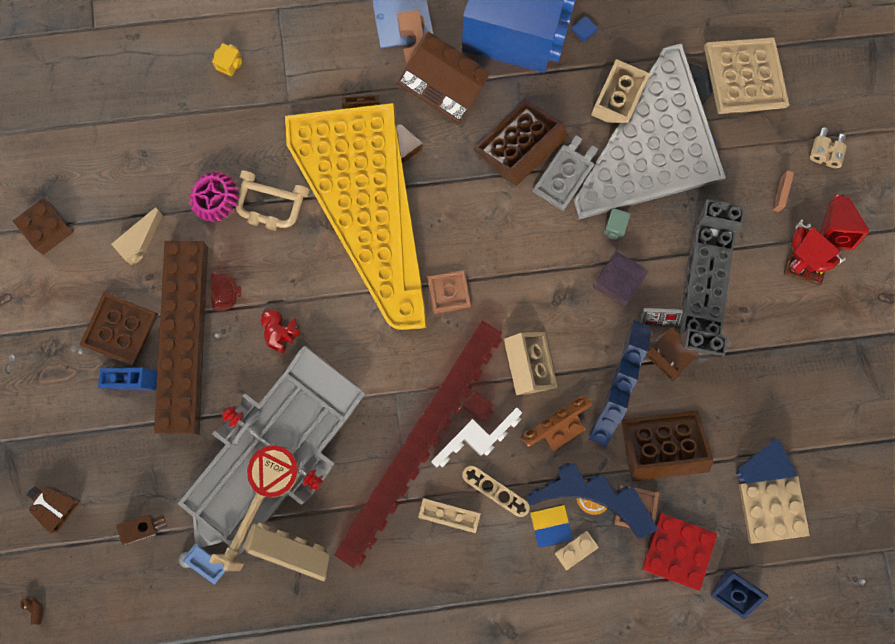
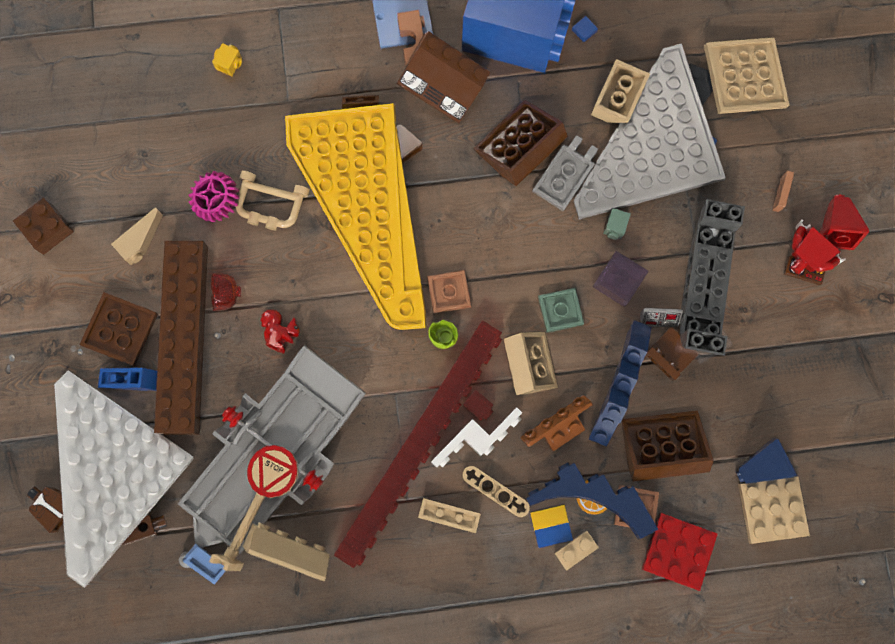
(34, 608): reddish brown arm -> none
(109, 473): none -> white plate
(443, 334): none -> lime hair
(560, 310): none -> sand green tile
(738, 594): dark blue slope -> none
(827, 151): tan piece -> none

